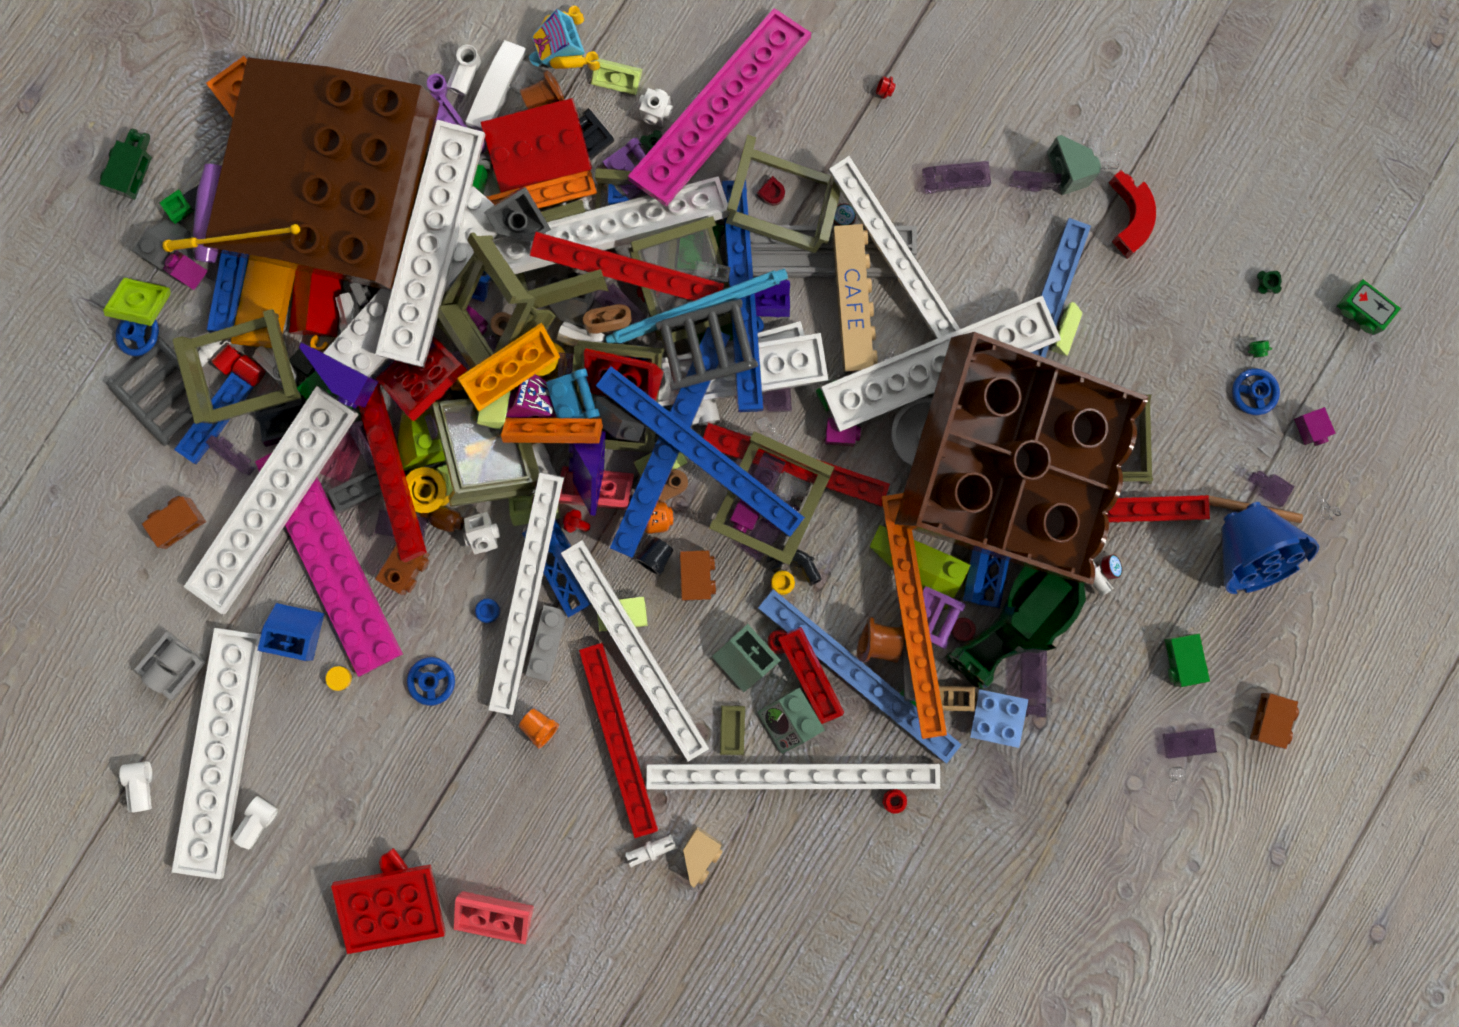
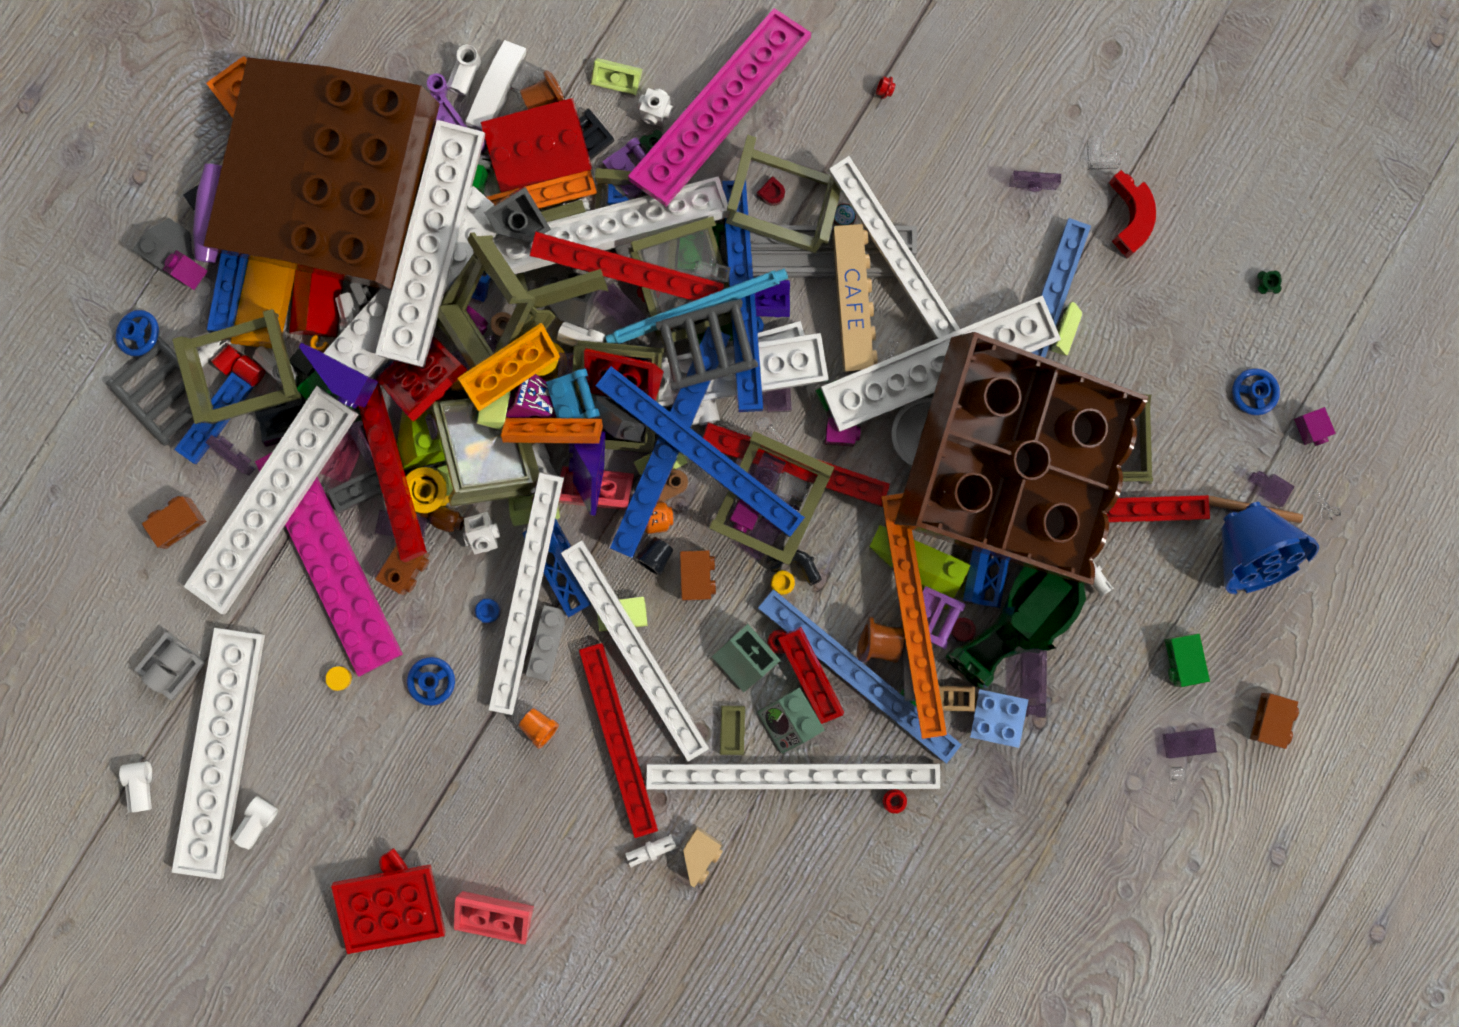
(127, 165): dark green brick -> none
(137, 301): lime plate -> none
(170, 245): yellow piece -> none
(176, 206): green plate -> none
(291, 632): blue slope -> none
(559, 42): torso -> none
(573, 521): red plate -> none
(607, 318): medium nougat plate -> none
(957, 177): clear purple plate -> none
(1074, 163): sand green slope -> none
(1111, 566): tile -> none
(1259, 348): green plate -> none
(1368, 307): brick -> none

